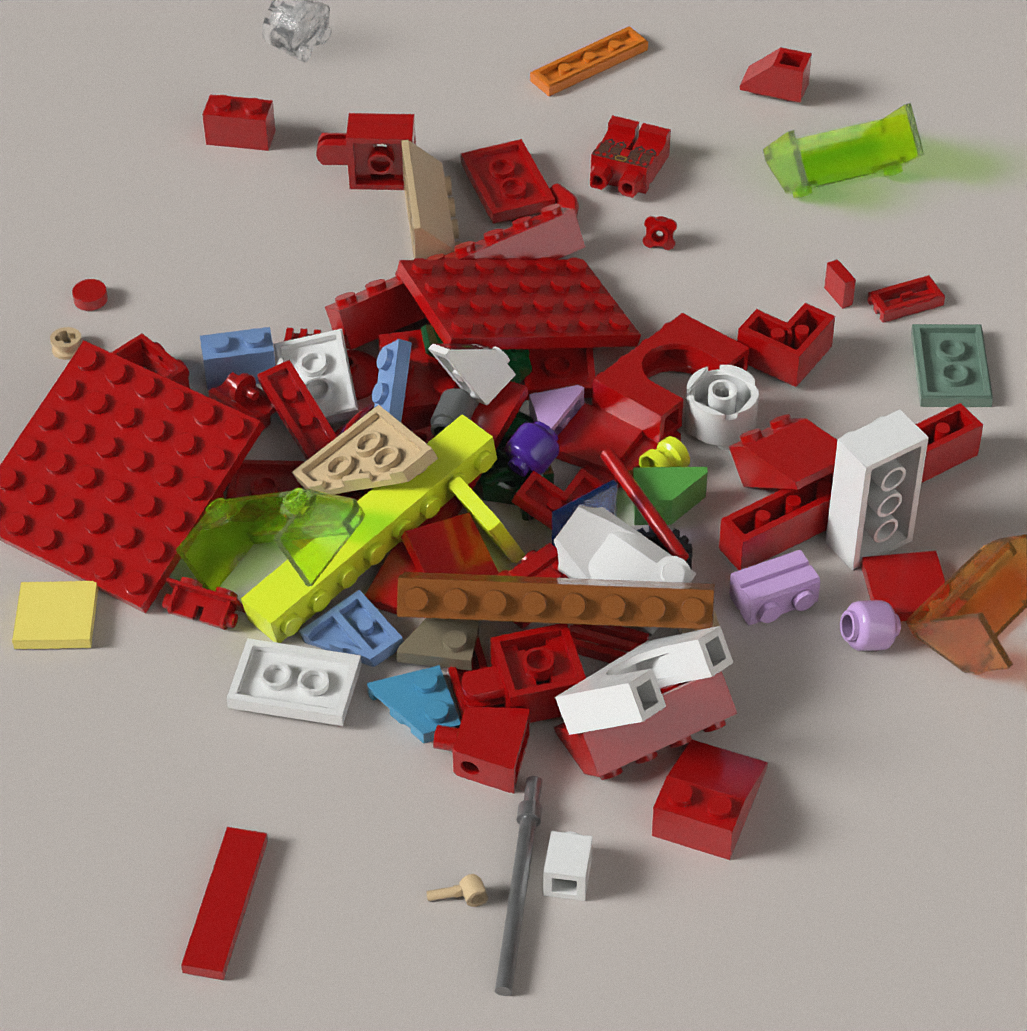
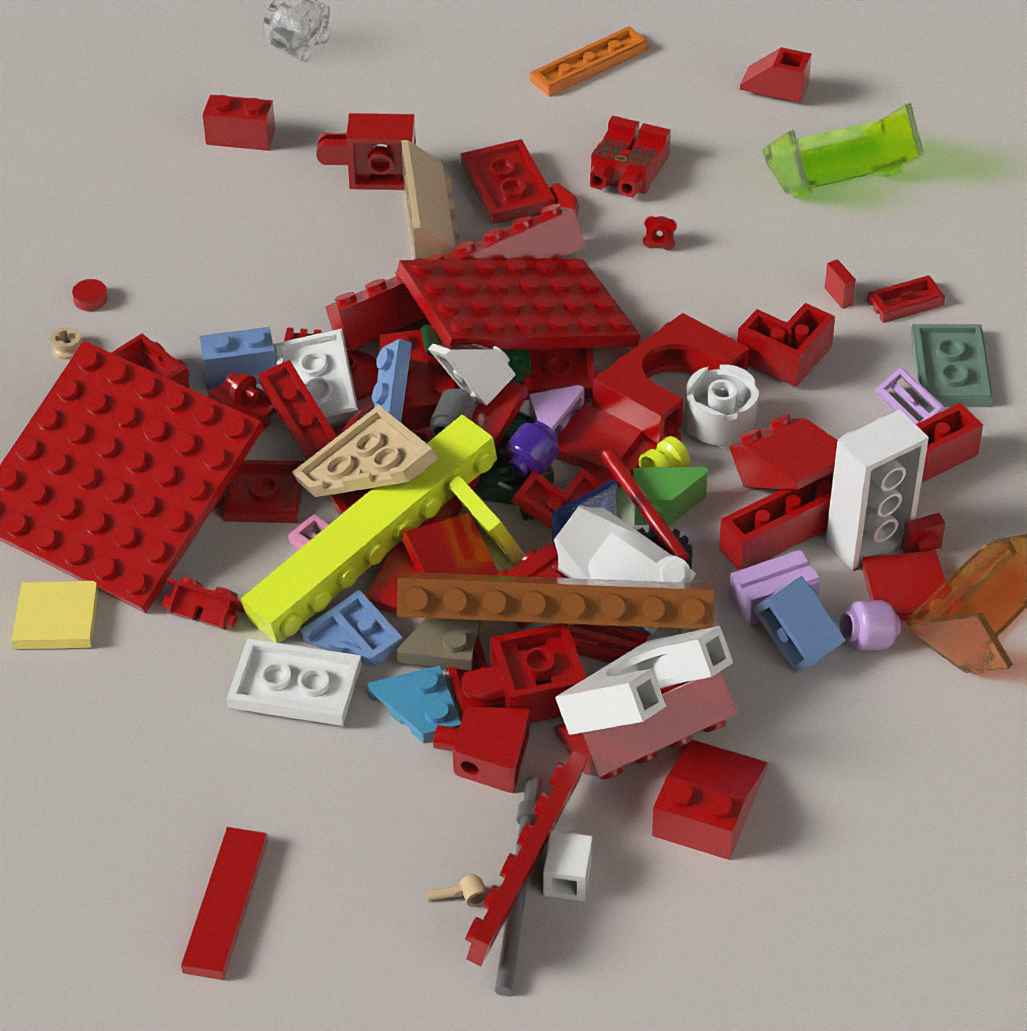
(302, 522): clear neon green windscreen -> none
(518, 868): none -> red plate
(799, 624): none -> medium blue brick
(891, 382): none -> lavender tile
(923, 534): none -> red plate

